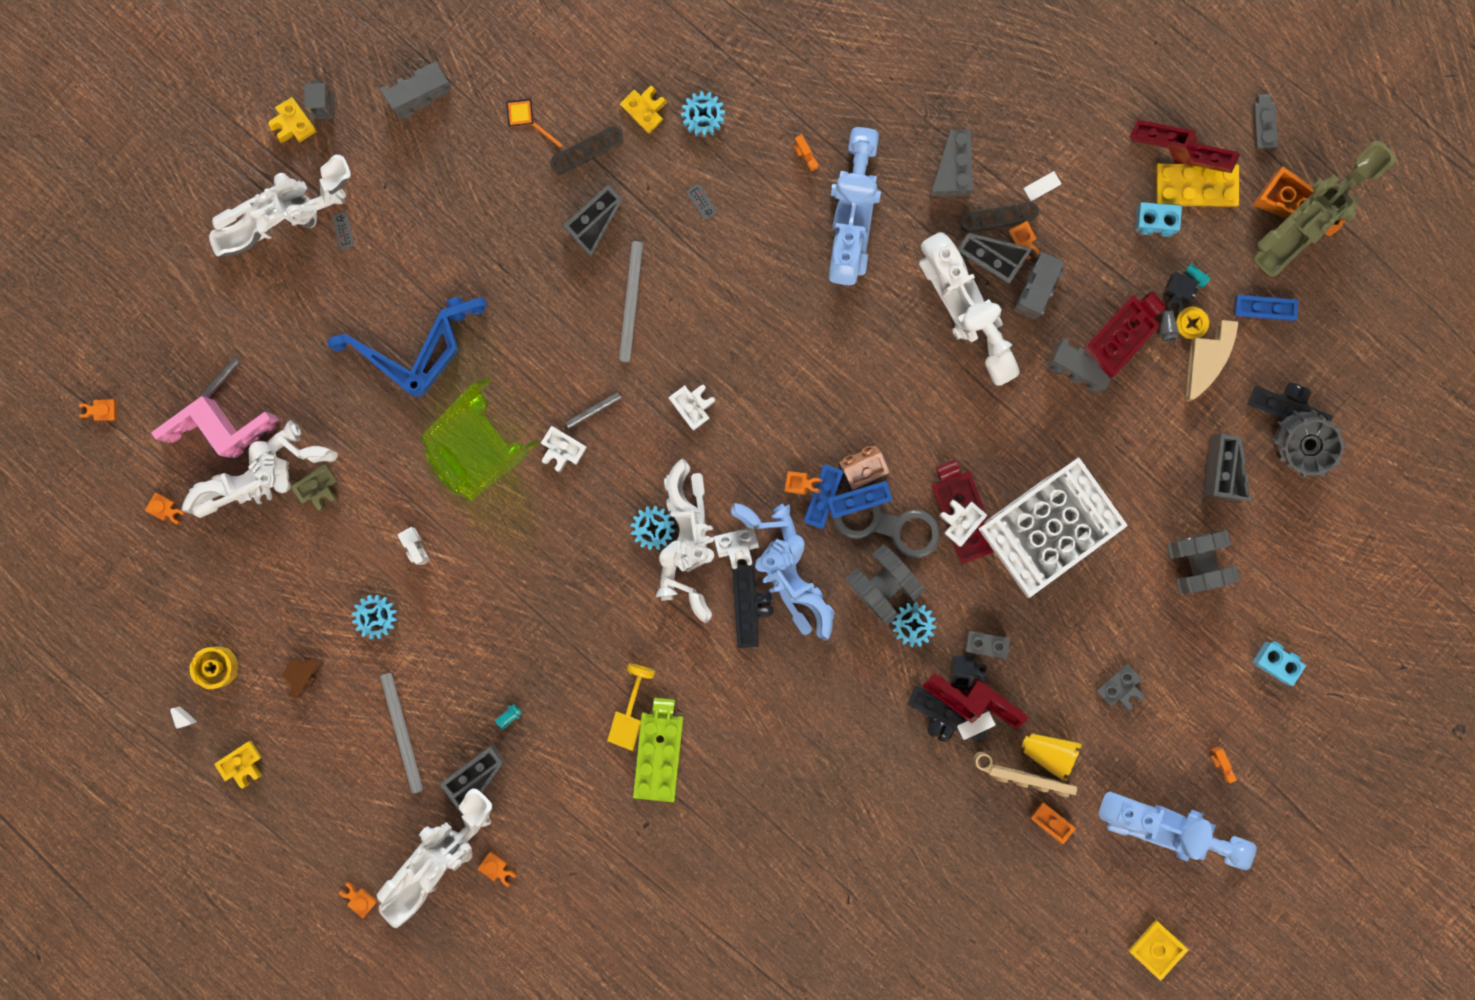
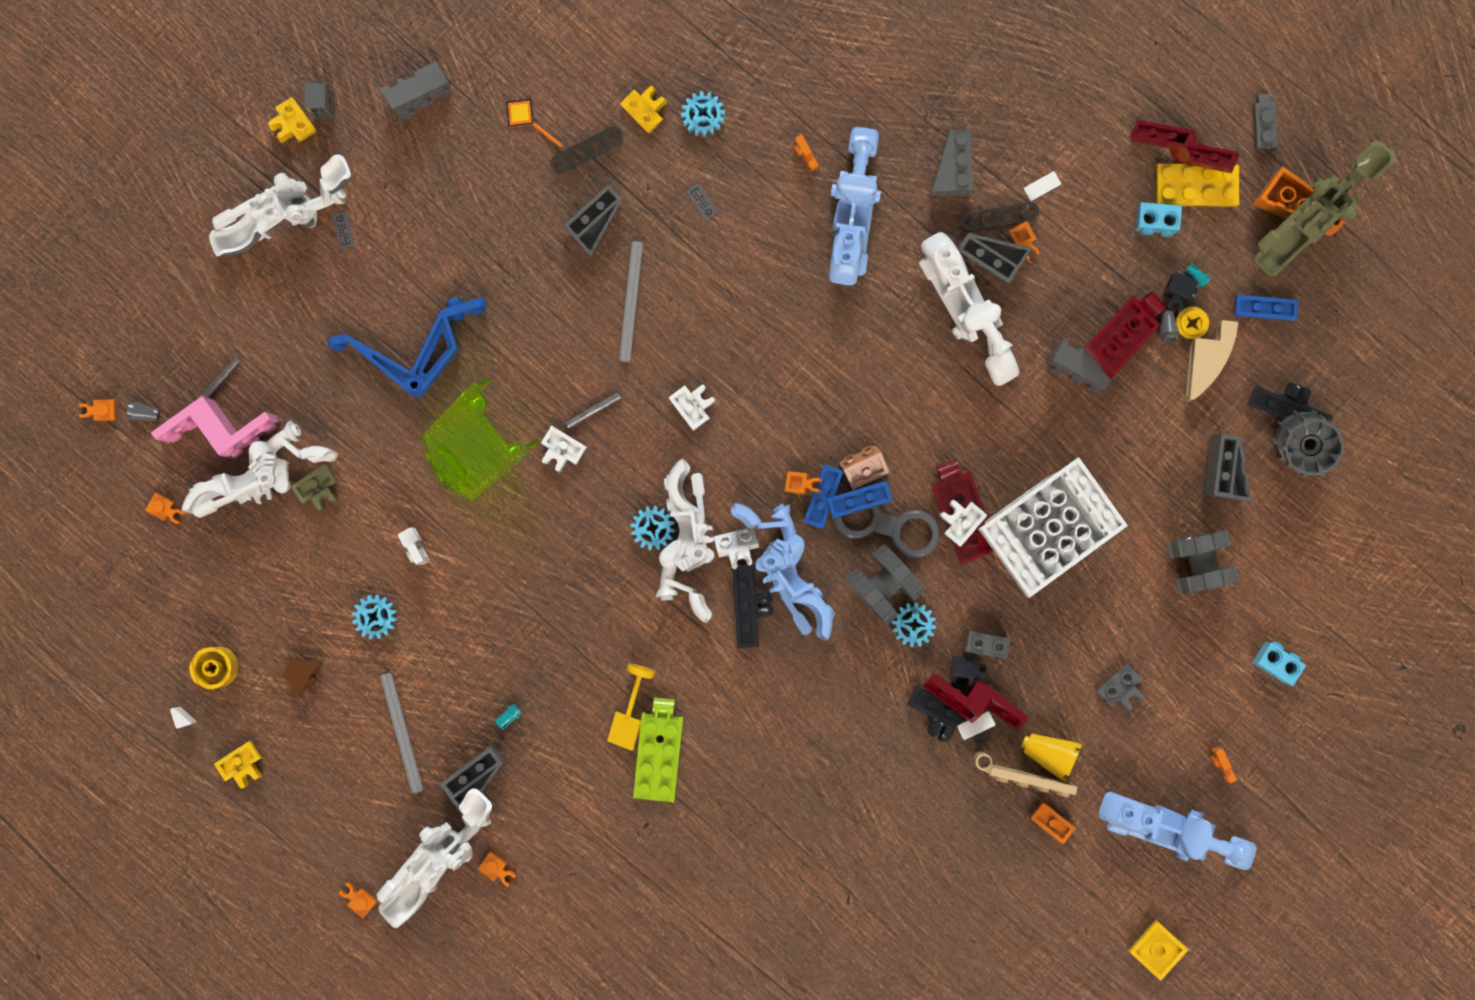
(142, 412): none -> dark grey cone
(1039, 286): dark grey wedge -> none

